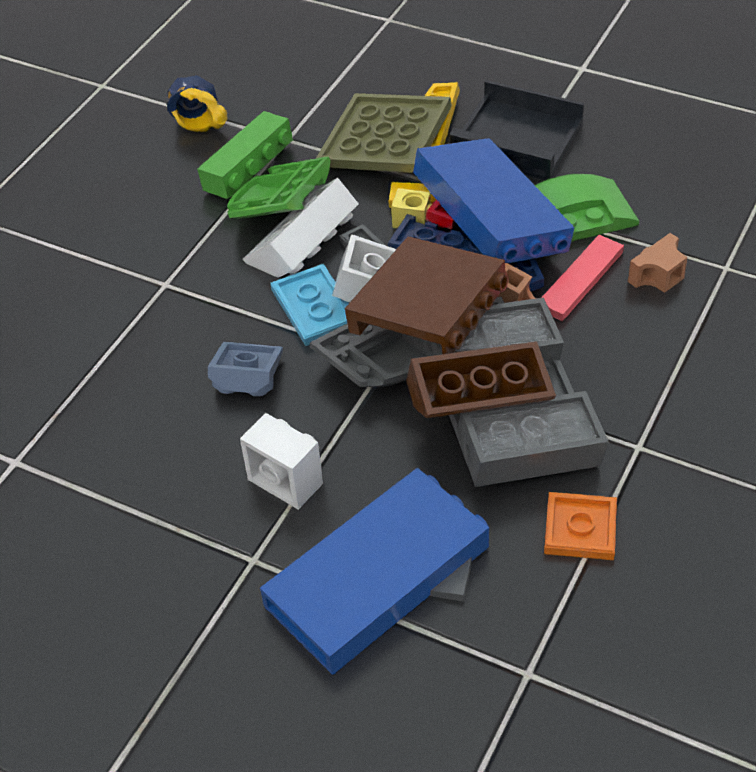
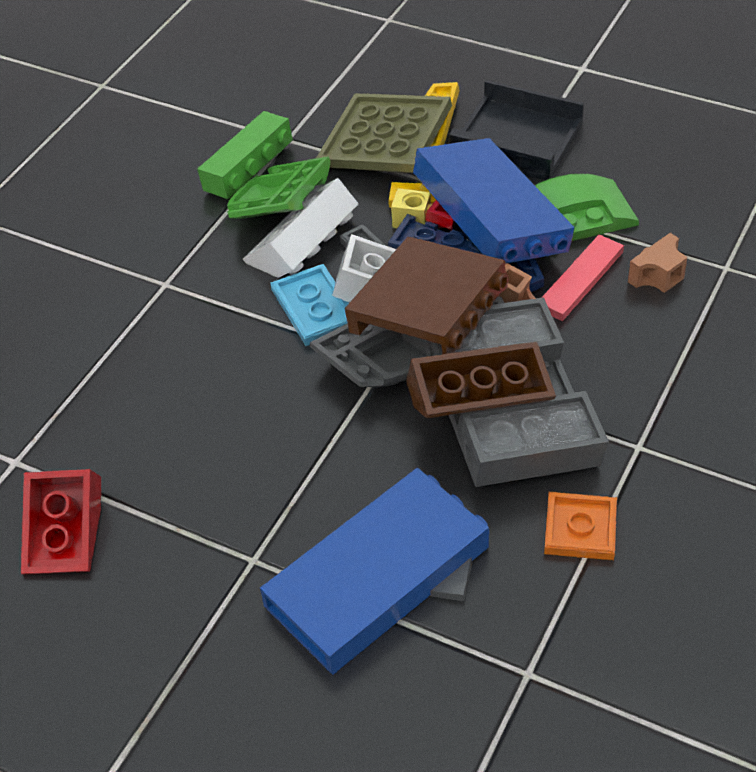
(59, 521): none -> red slope
(195, 104): piece -> none
(244, 368): sand blue slope -> none
(282, 460): white brick -> none

